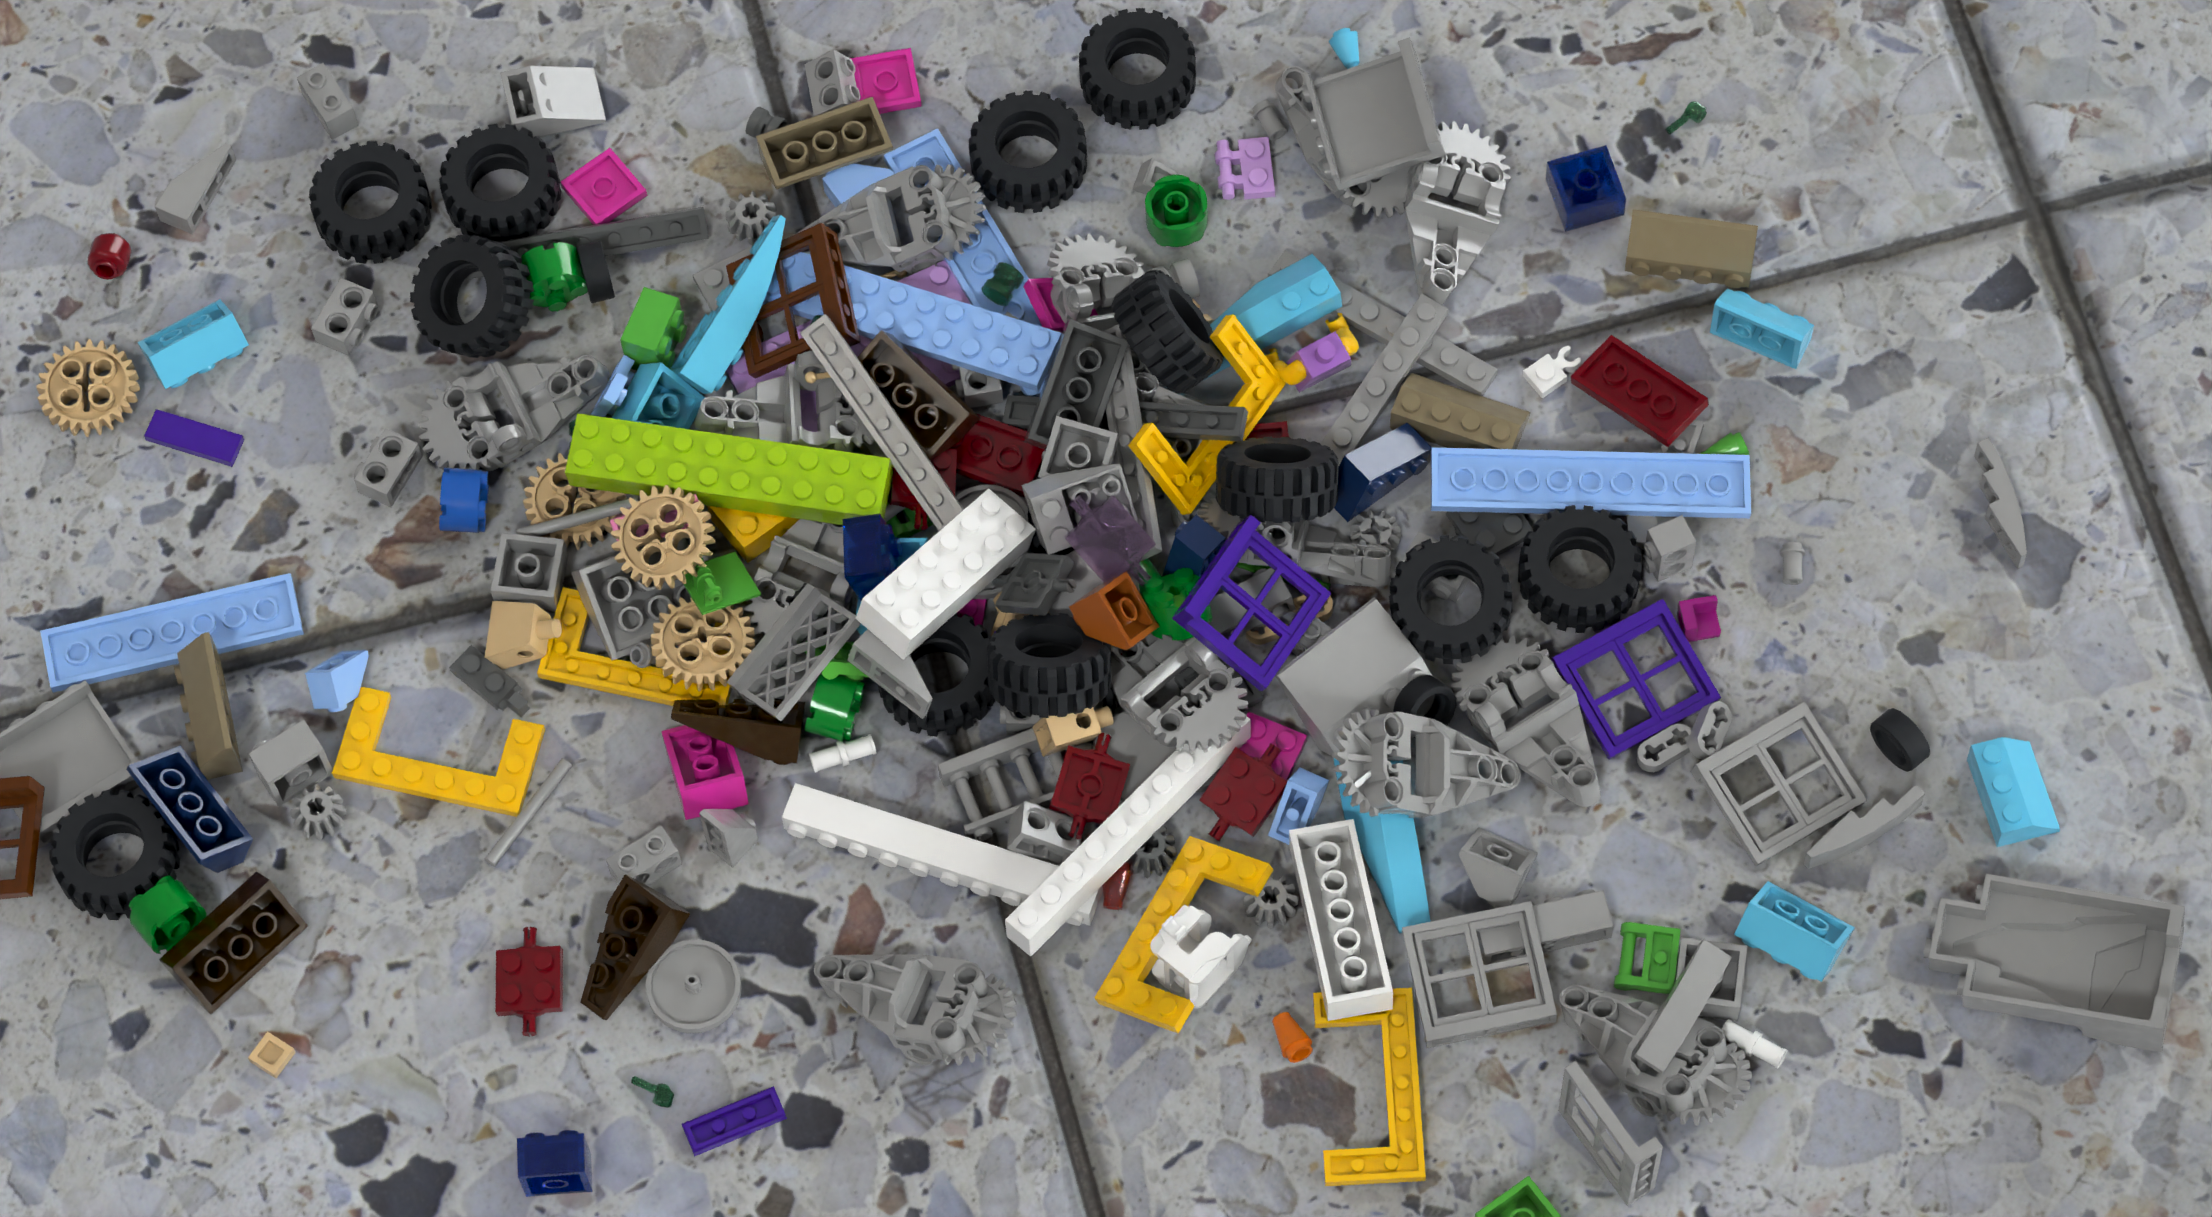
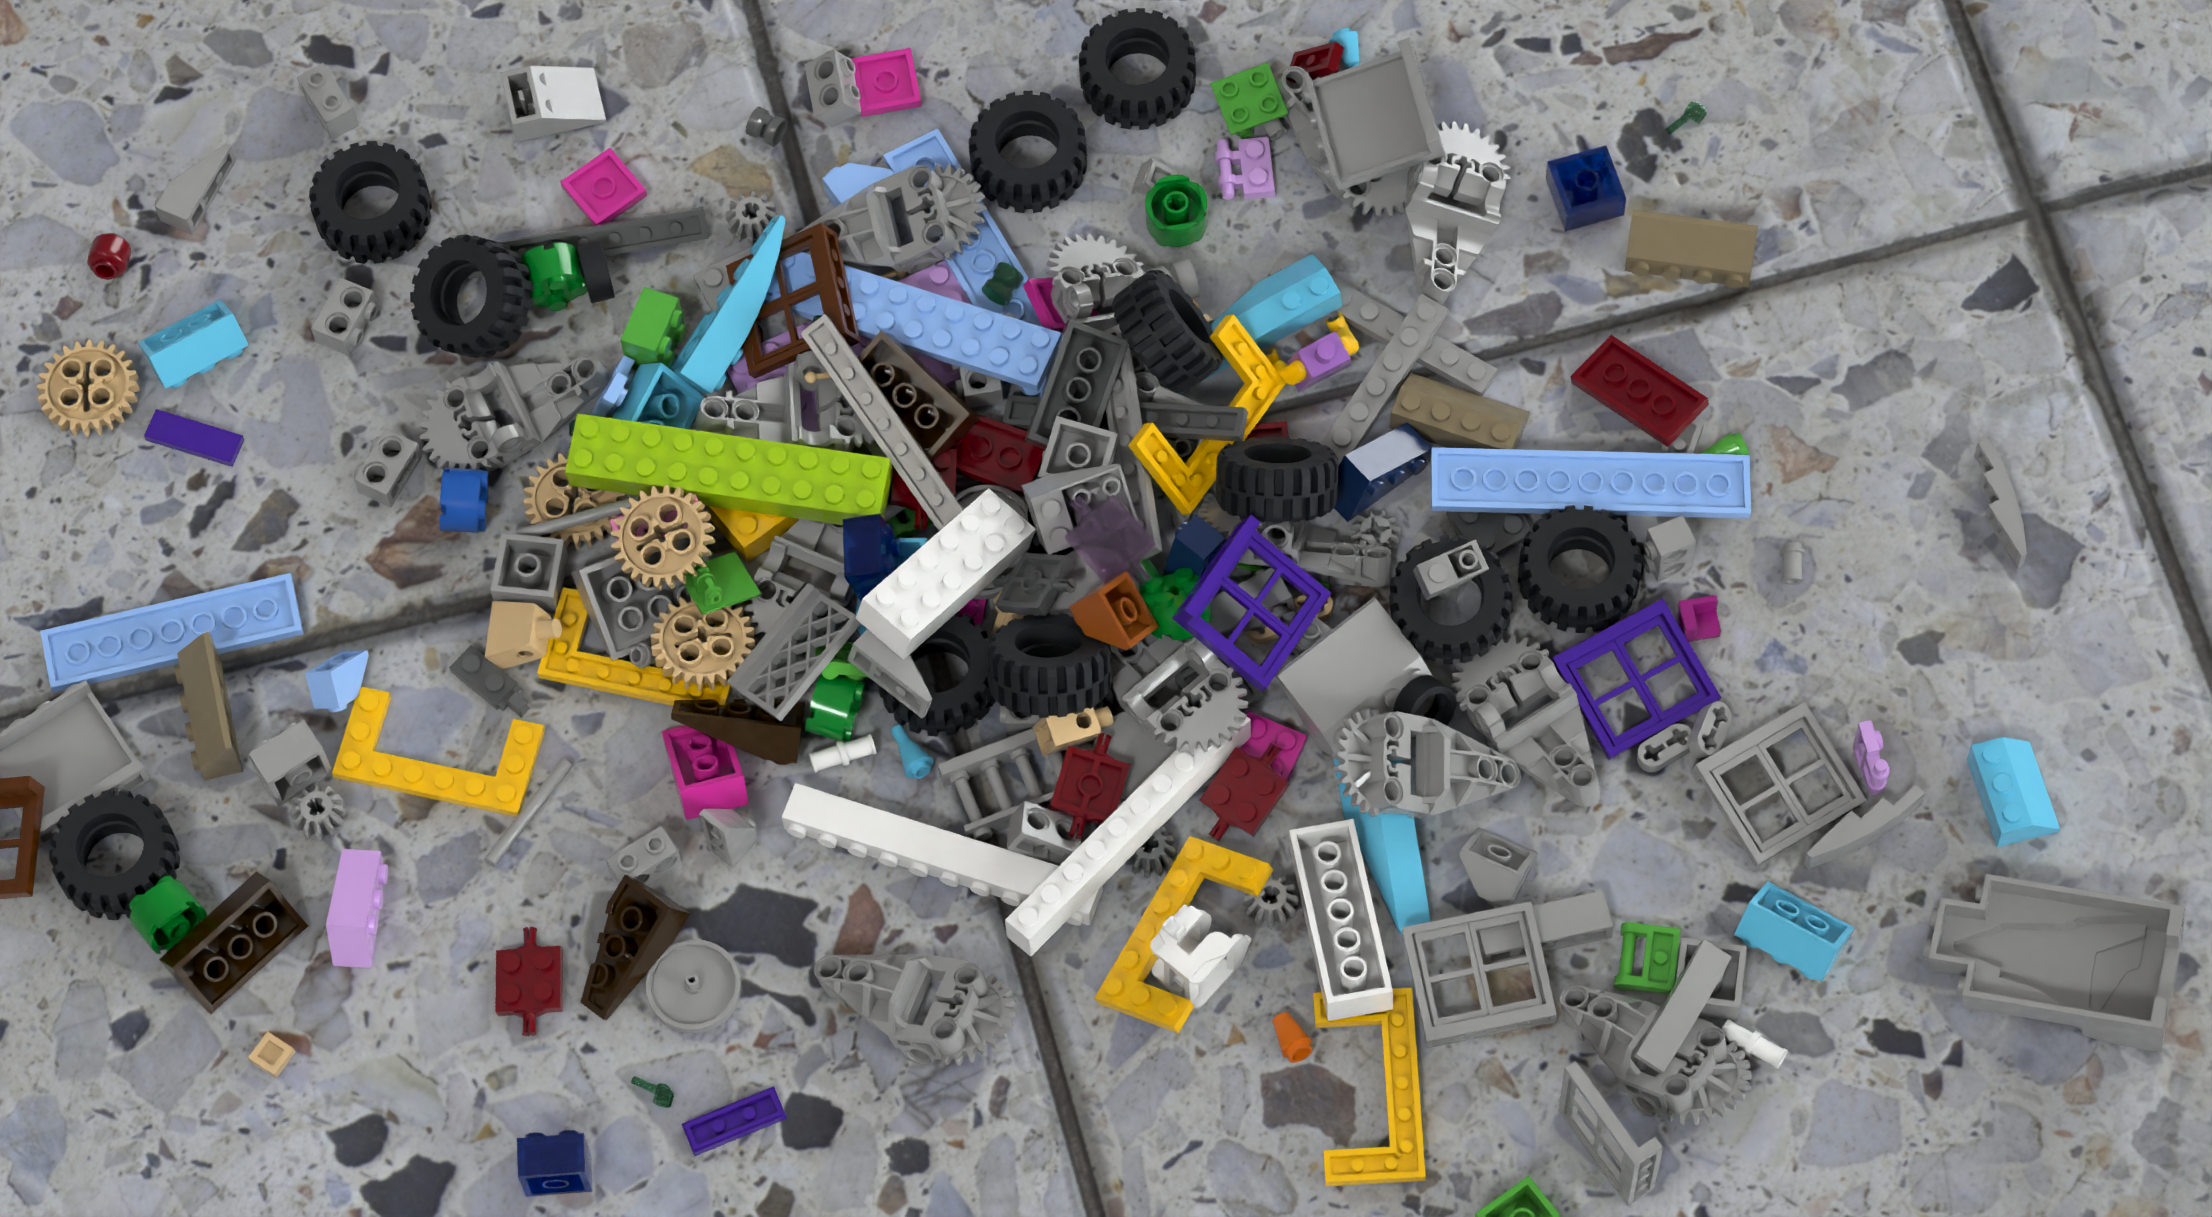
(192, 809): dark blue slope -> none
(356, 907): none -> lavender wedge
(491, 151): black tyre -> none
(823, 143): dark tan slope -> none
(914, 759): none -> medium azure cone
(1116, 888): clear red cone -> none
(1249, 100): none -> bright green hinge
(1298, 803): light blue slope -> none
(1319, 60): none -> dark red slope
(1450, 569): none -> light grey slope
(1550, 374): white plate -> none
(1761, 327): medium azure slope -> none
(1866, 750): none -> lavender plate
(1900, 739): black tyre -> none

